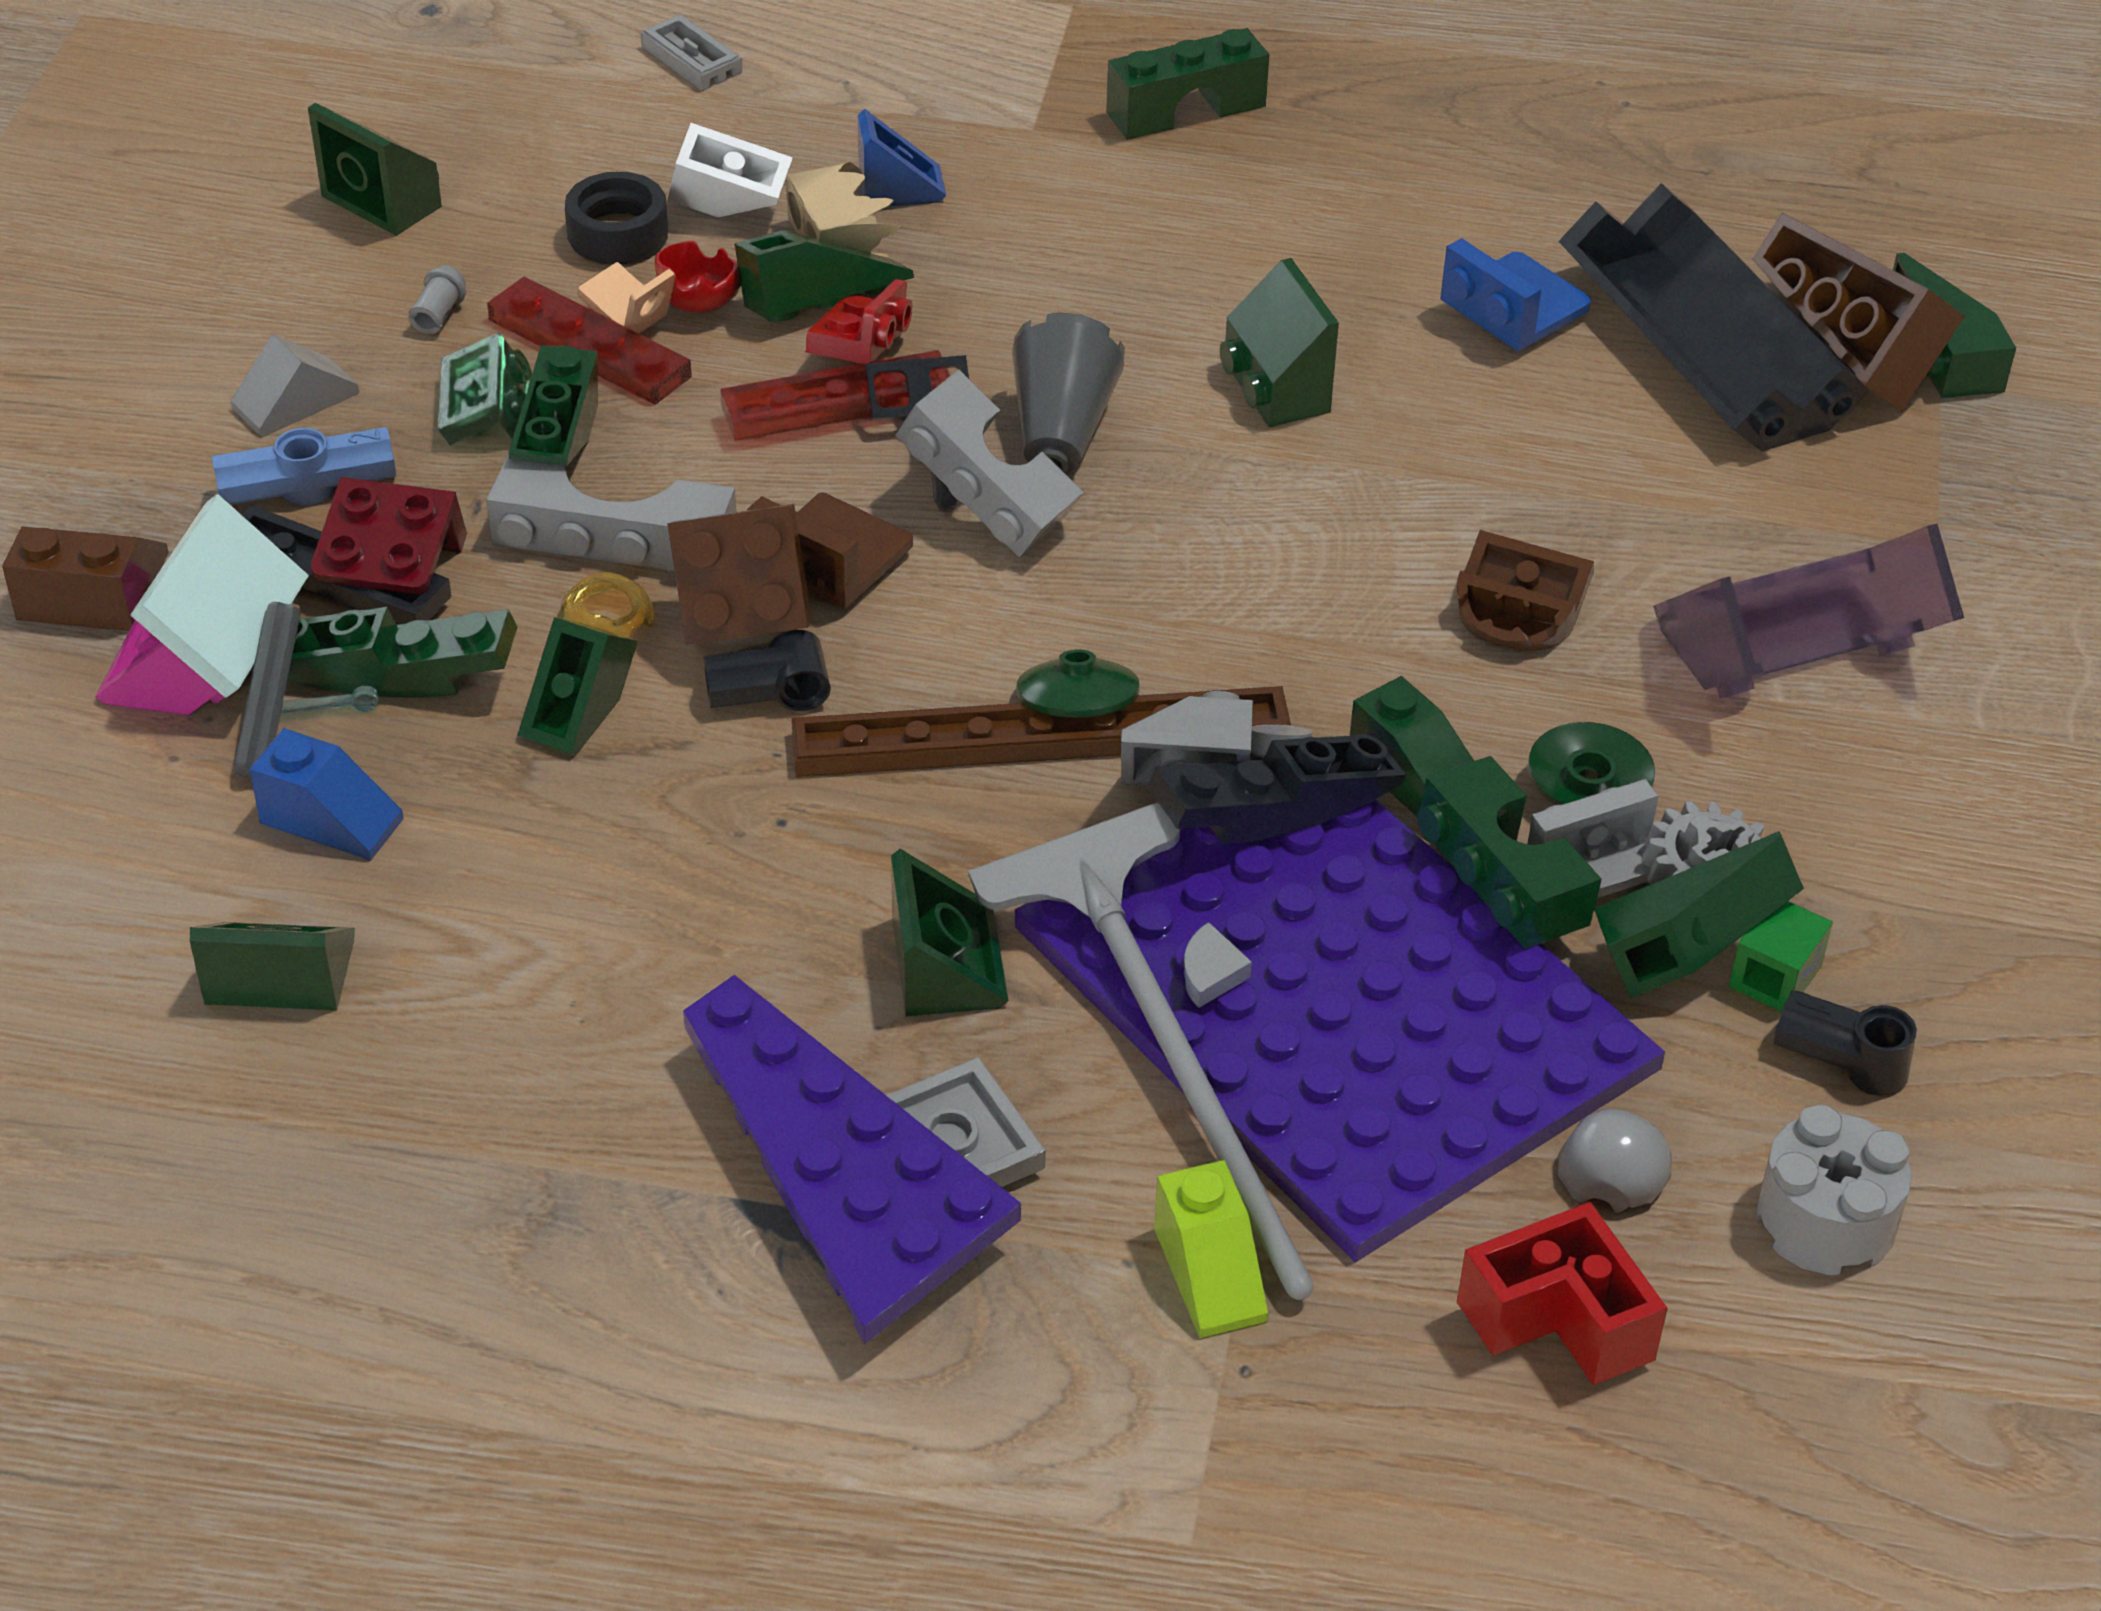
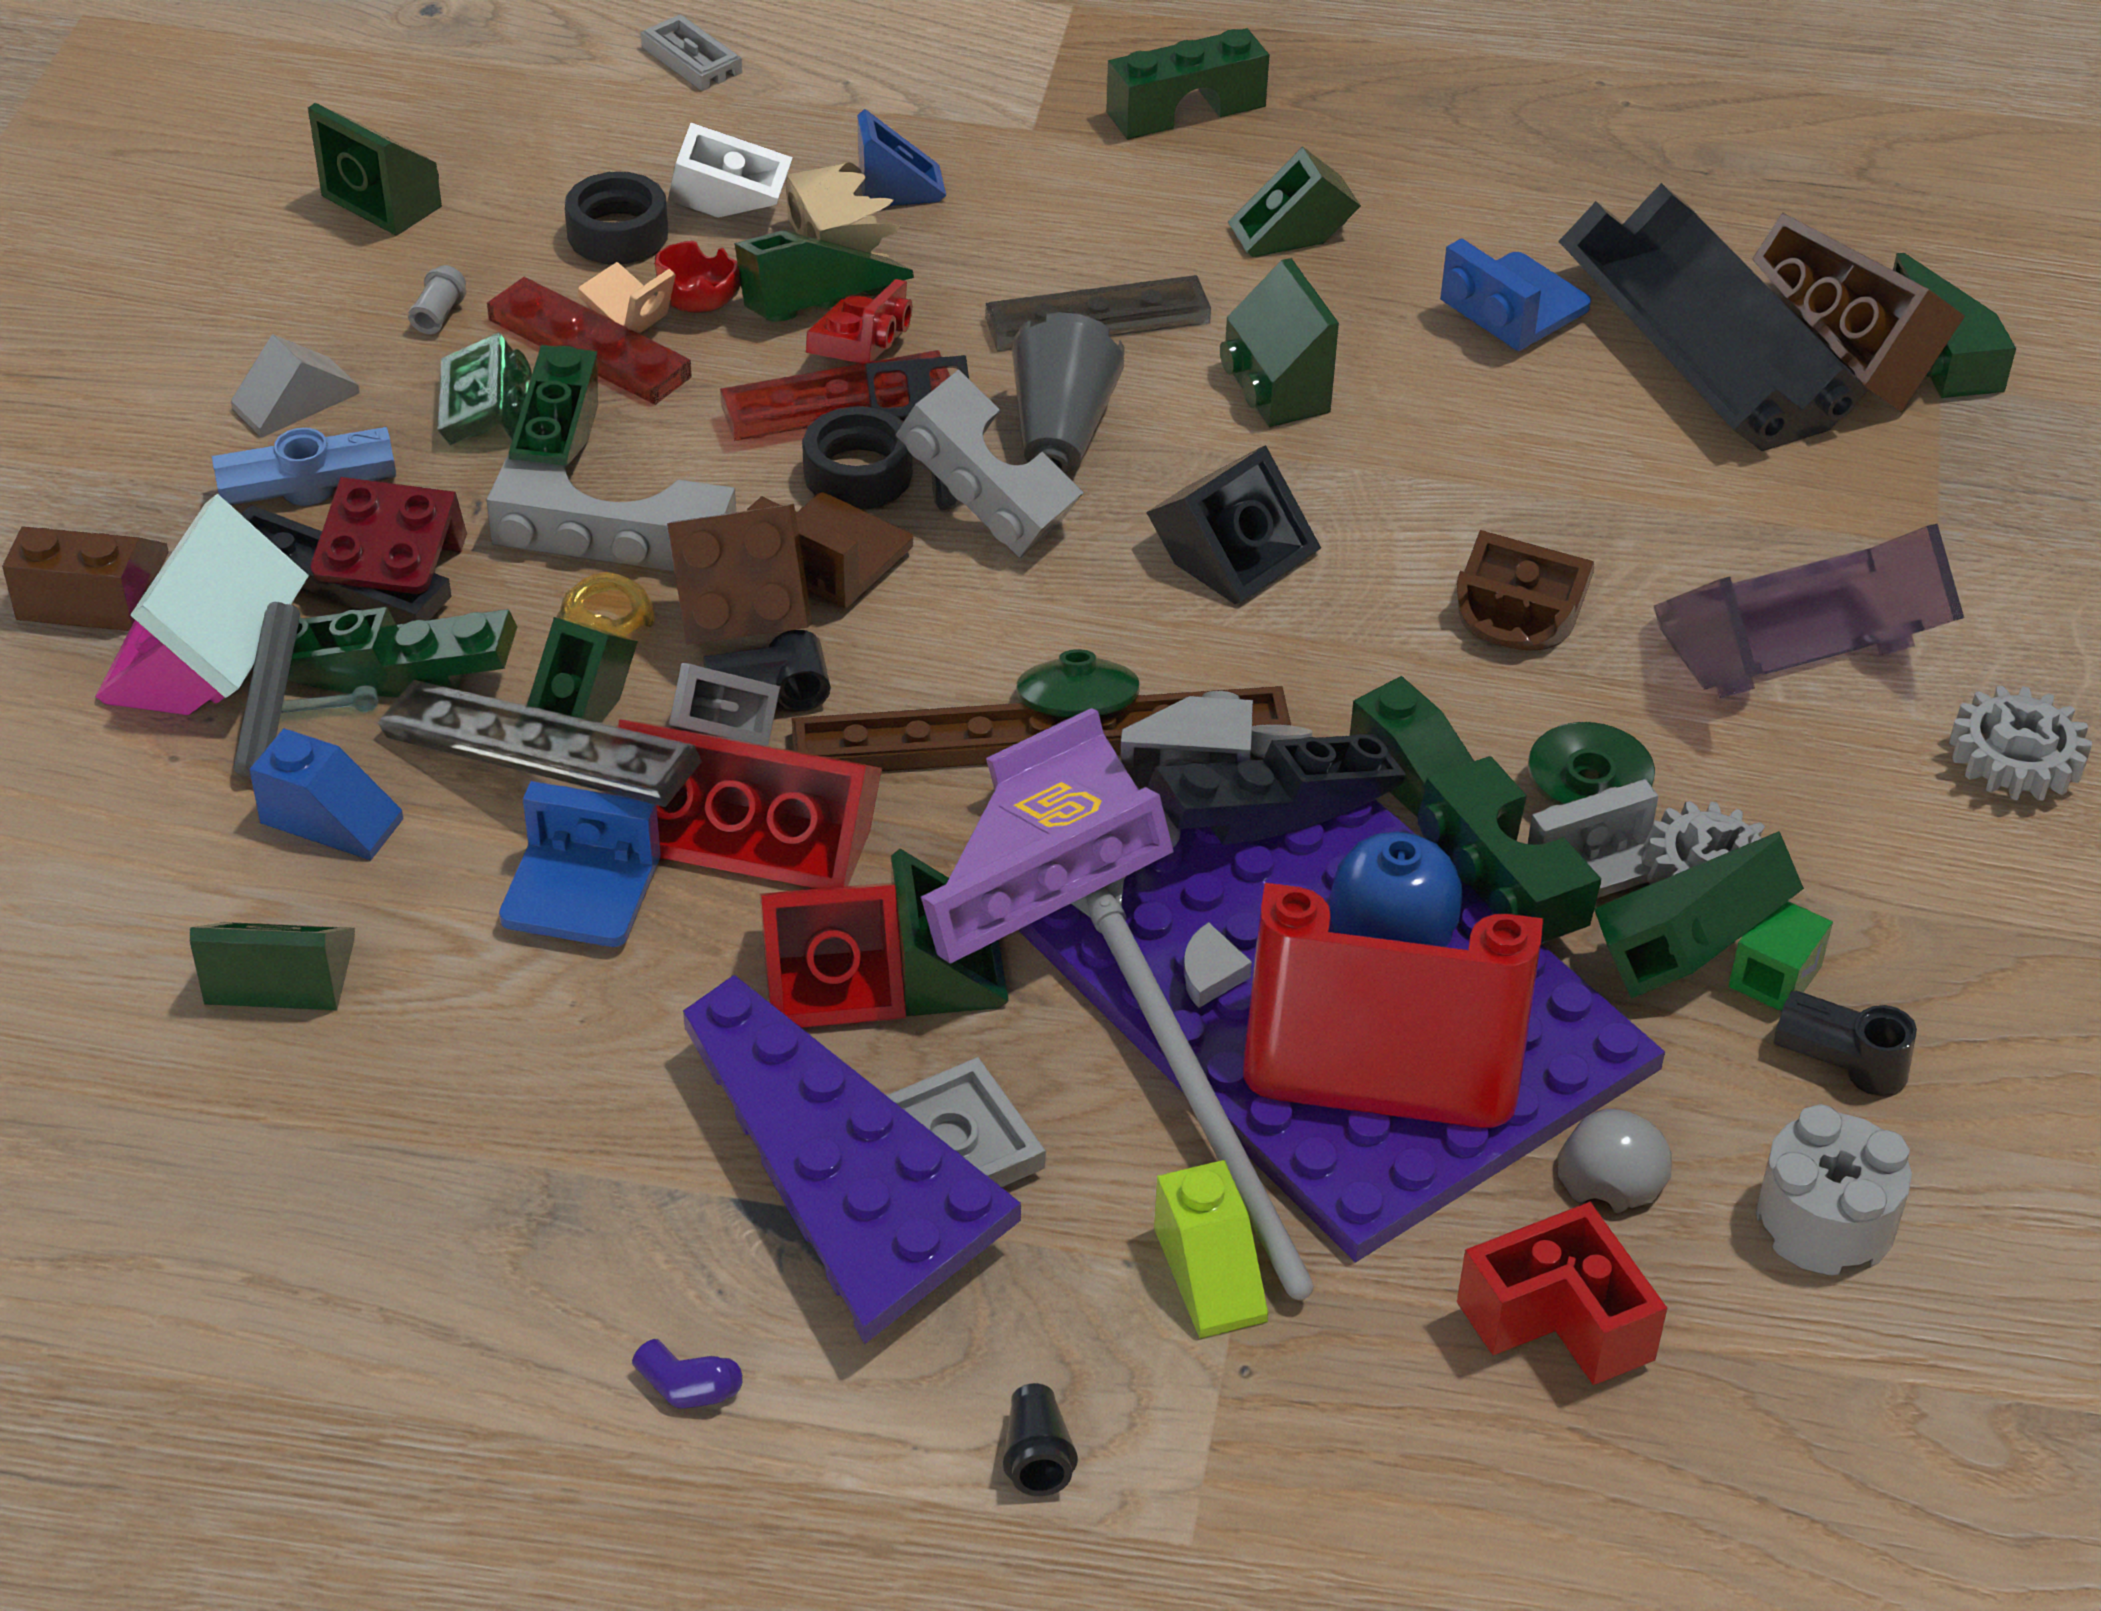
(541, 742): none -> clear smoke tile
(582, 865): none -> blue bracket
(687, 1381): none -> dark purple arm
(723, 705): none -> light grey slope
(767, 810): none -> red slope
(834, 954): none -> red slope
(856, 430): none -> black tyre
(1038, 1443): none -> black cone
(1050, 835): none -> medium lavender piece
(1119, 307): none -> clear smoke tile
(1236, 527): none -> black slope
(1295, 208): none -> dark green slope
(1389, 1019): none -> red windscreen
(1397, 891): none -> blue cylinder
(2020, 743): none -> light grey gear

